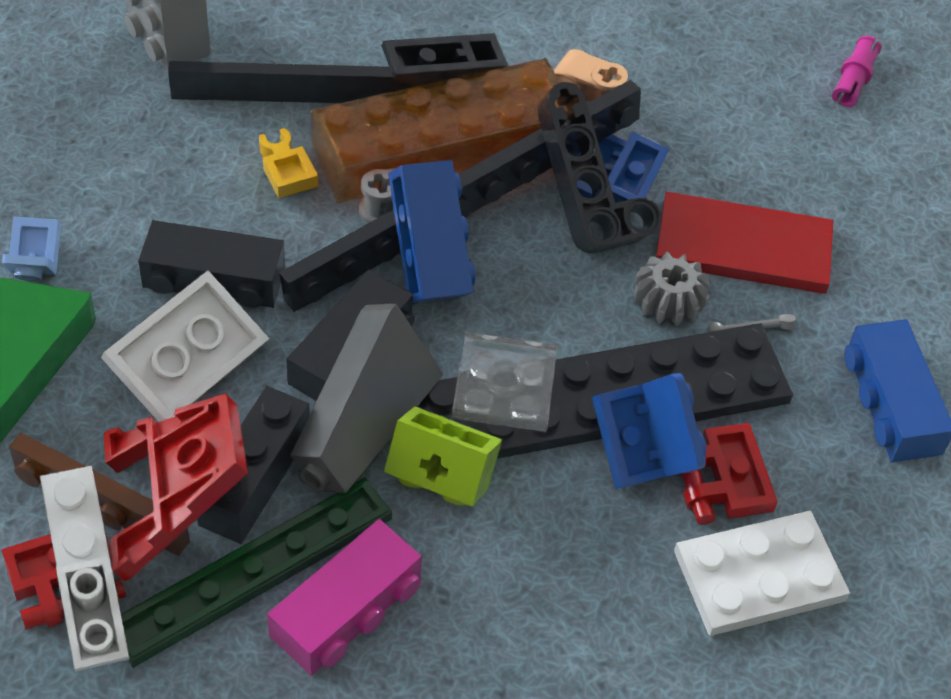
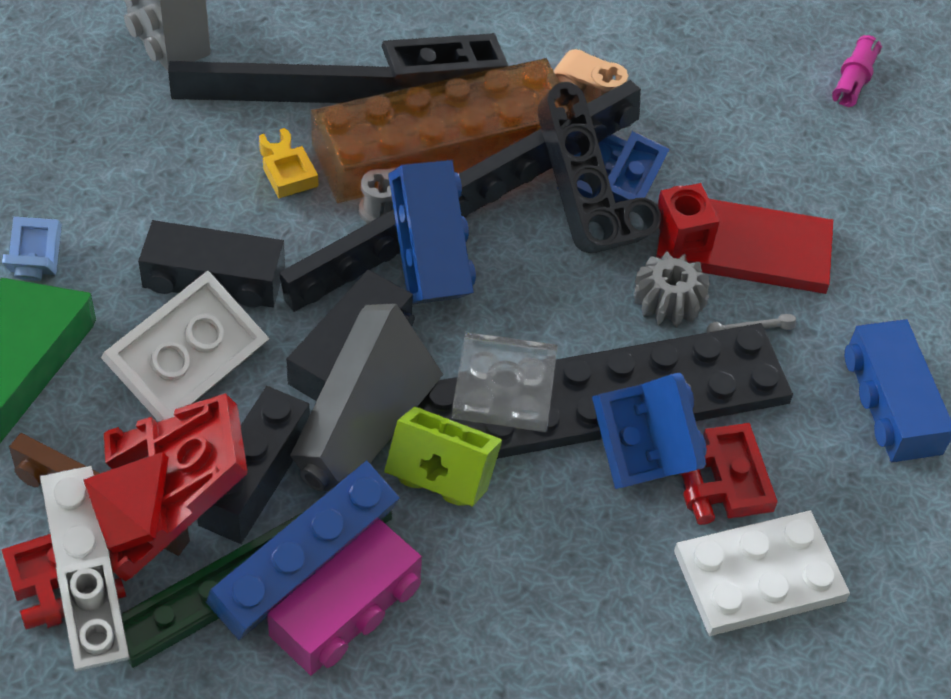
(129, 501): none -> red slope
(301, 549): none -> blue brick
(687, 219): none -> red brick

